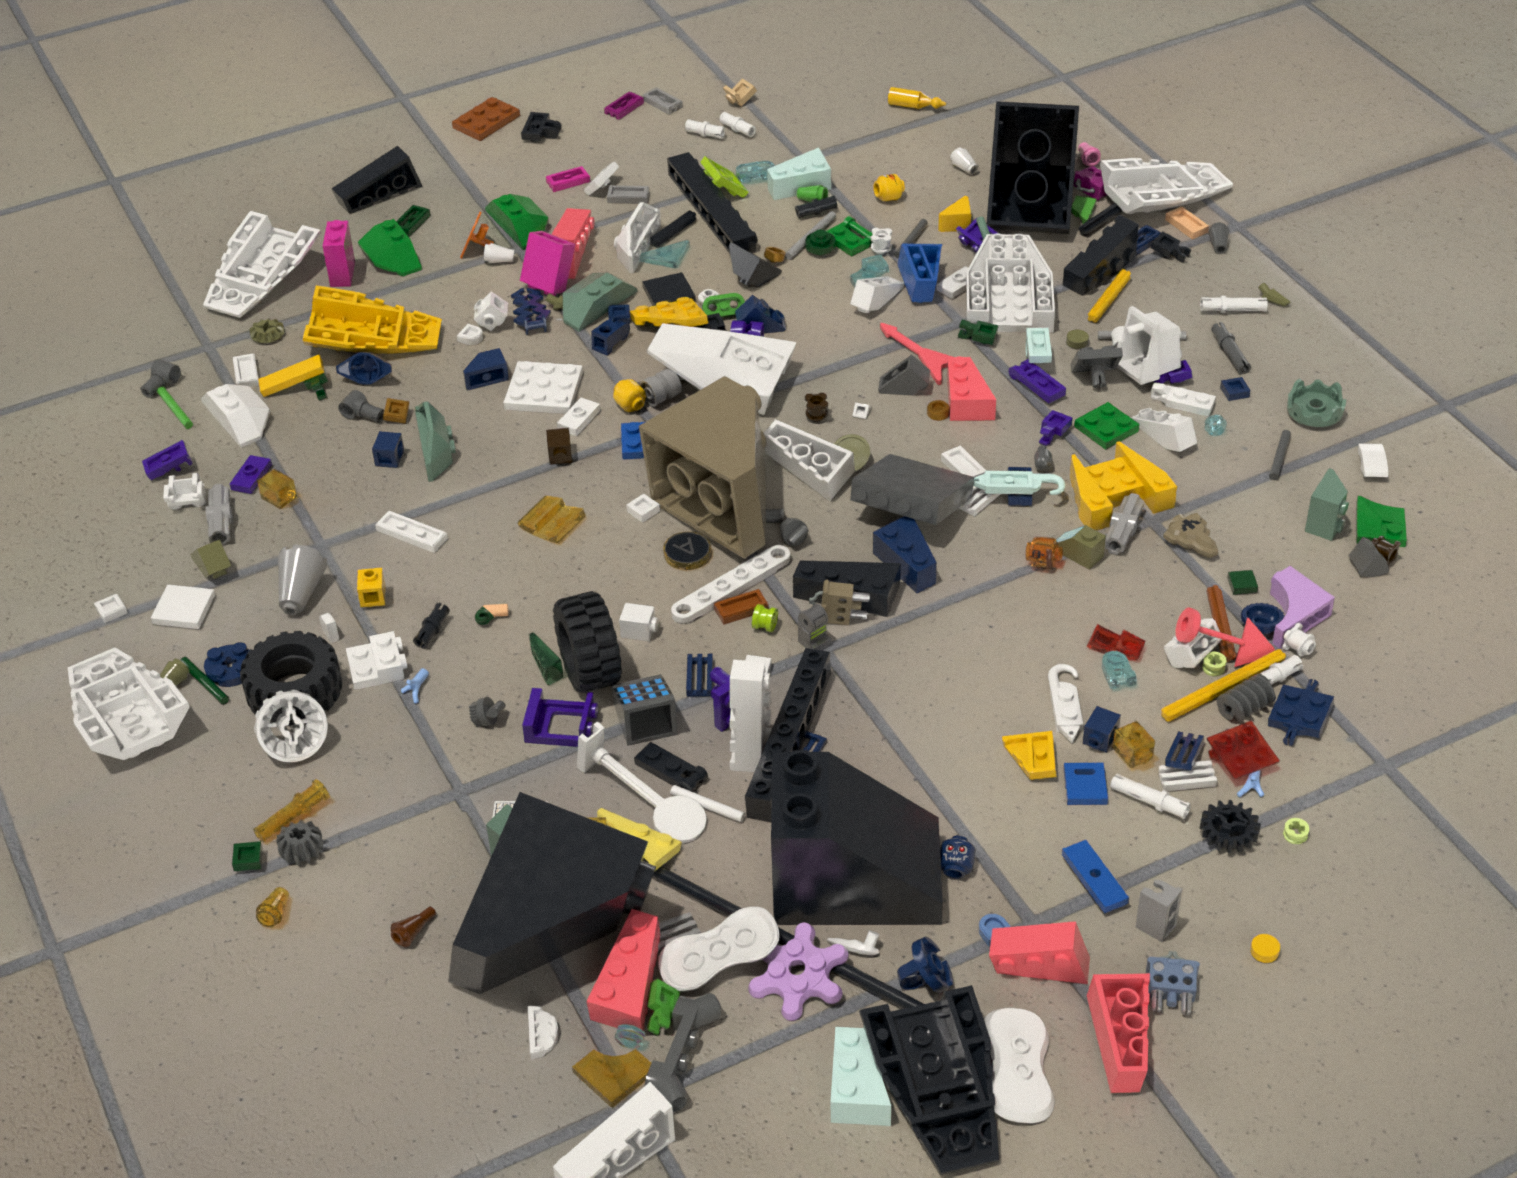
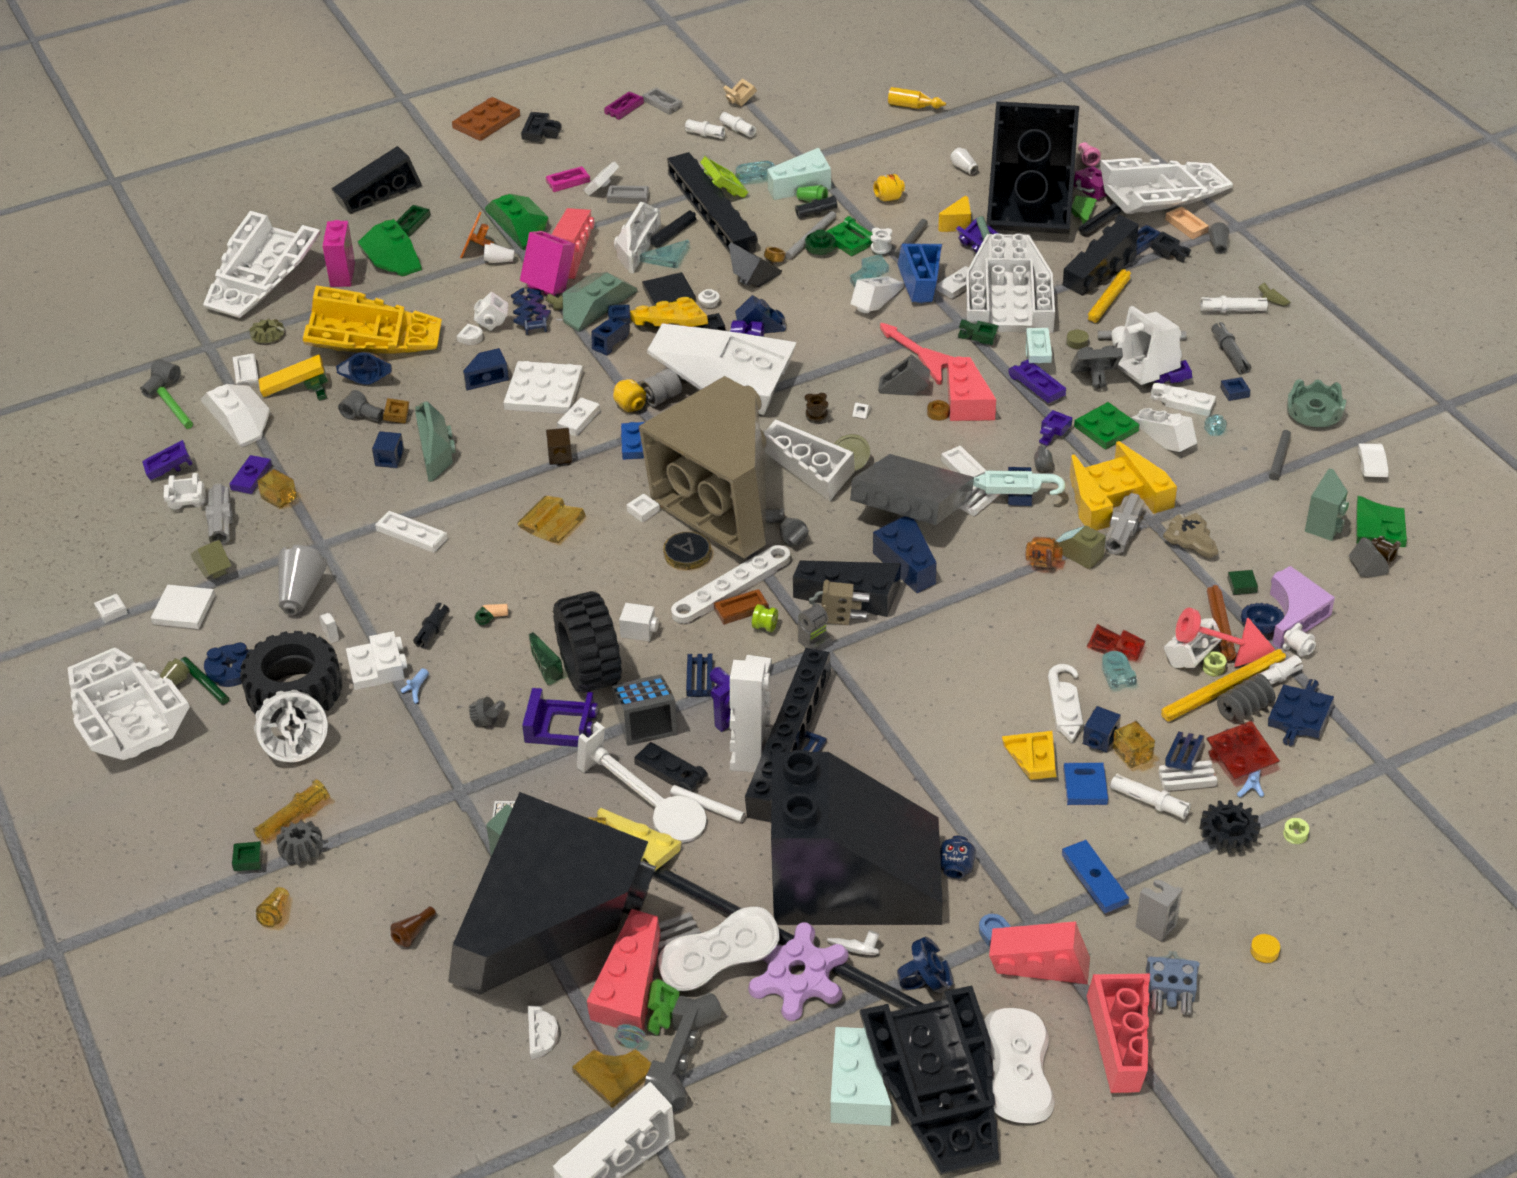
(371, 587): yellow brick -> none
(722, 304): bright green plate -> none

